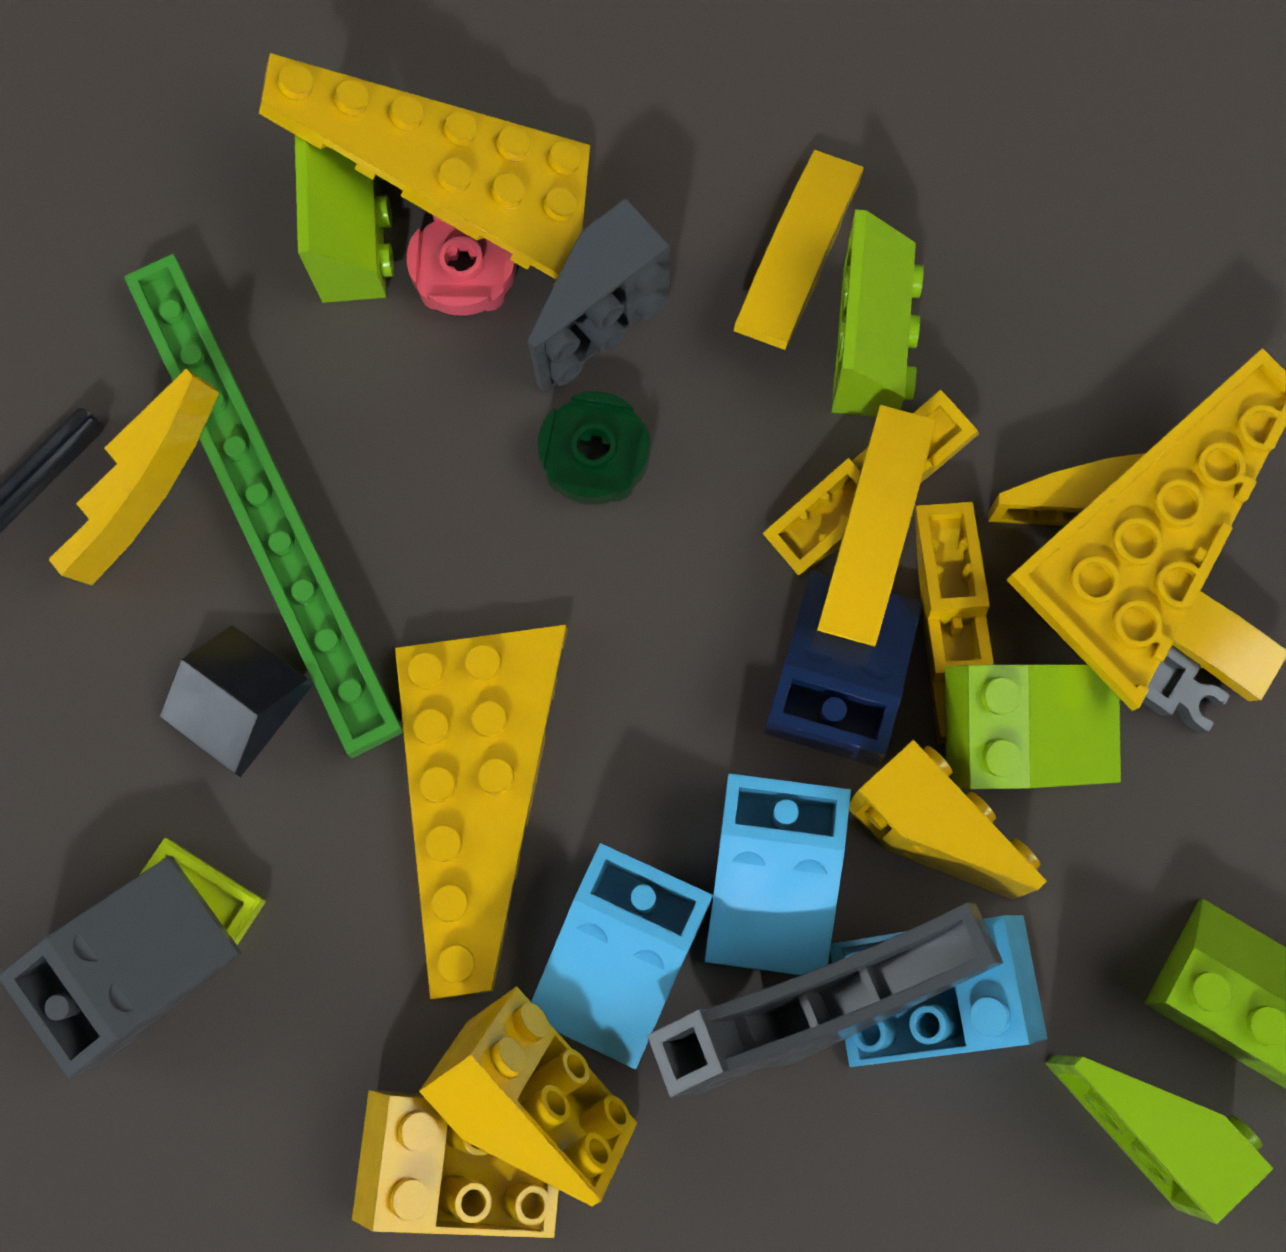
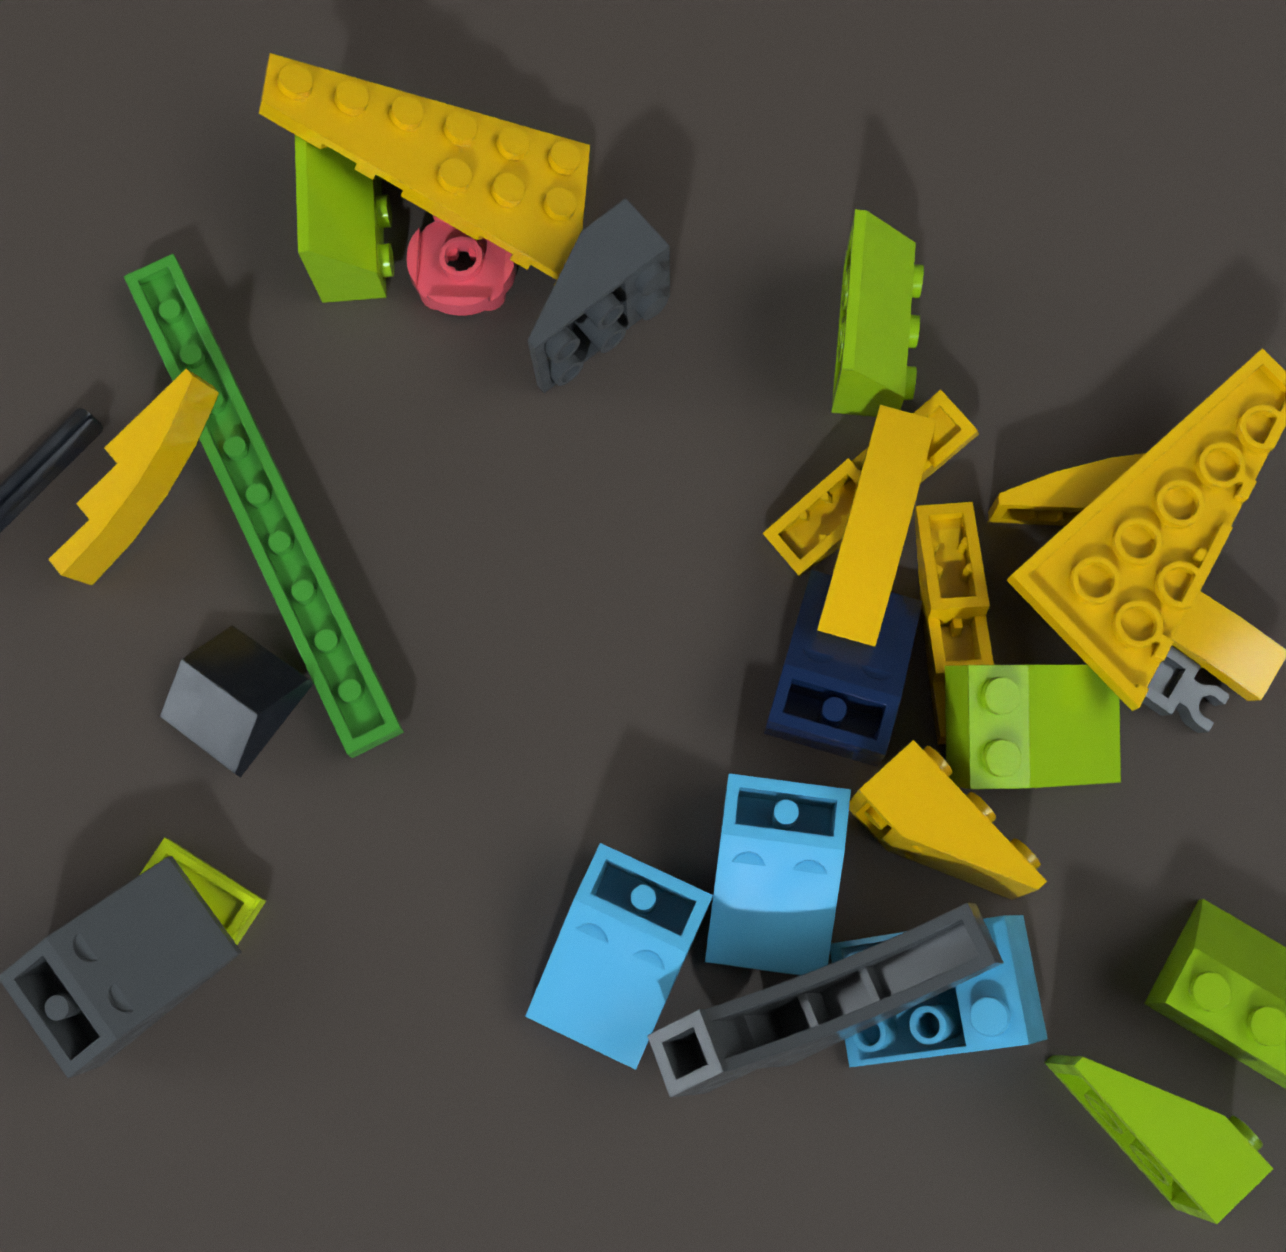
(430, 1181): yellow slope -> none
(473, 761): yellow wing -> none
(531, 1099): yellow slope -> none
(611, 475): dark green plate -> none
(798, 250): yellow slope -> none

